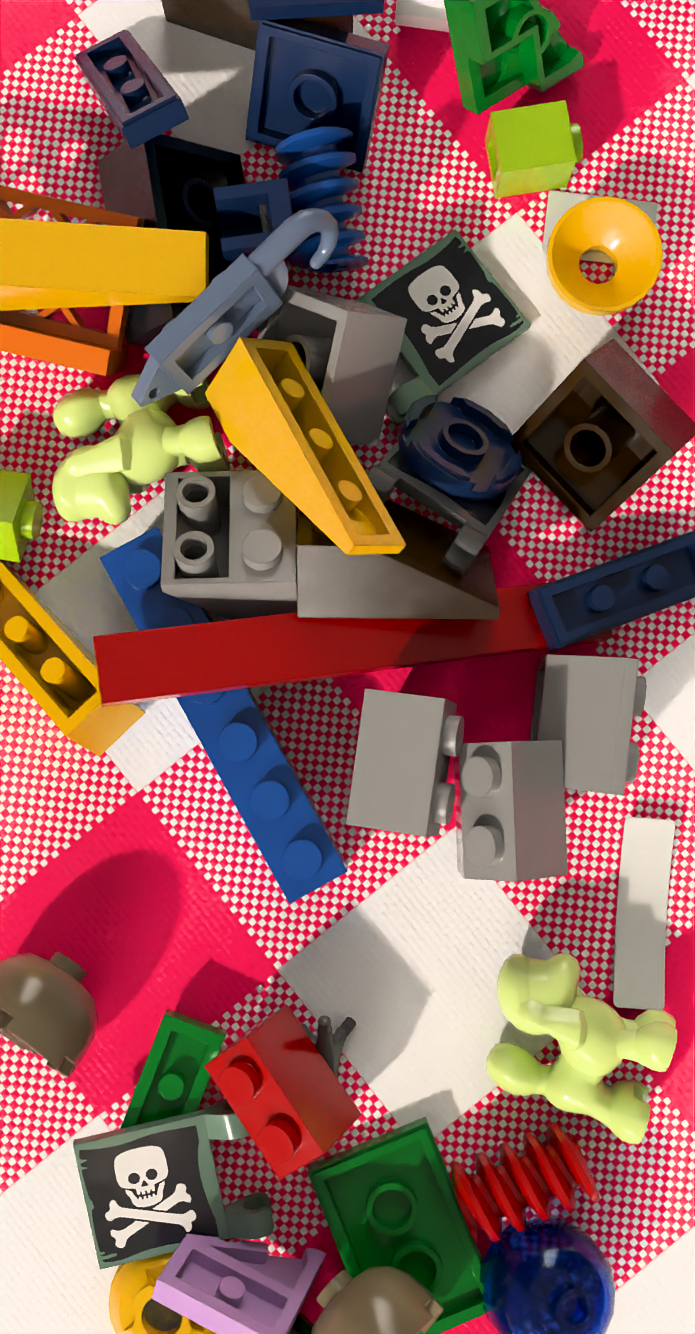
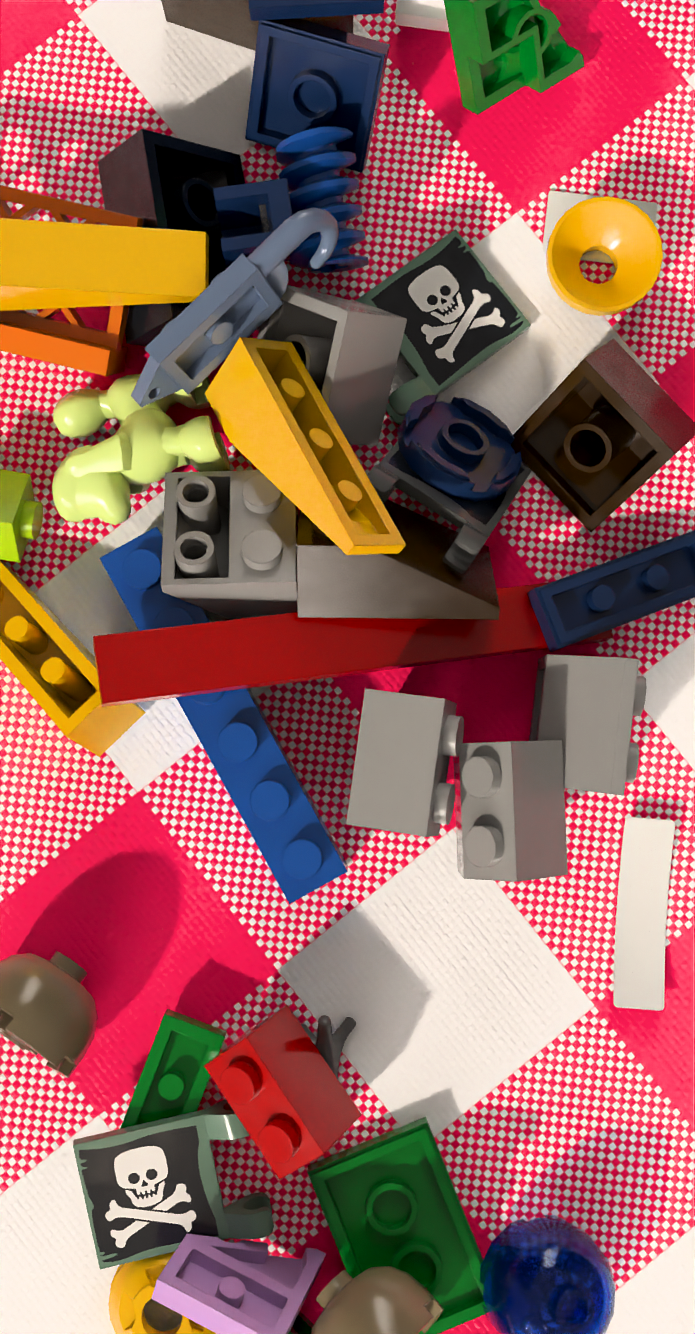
(131, 88): dark blue tile -> none
(522, 1183): red piece -> none
(532, 148): lime brick -> none
(592, 1038): yellowish green animal -> none

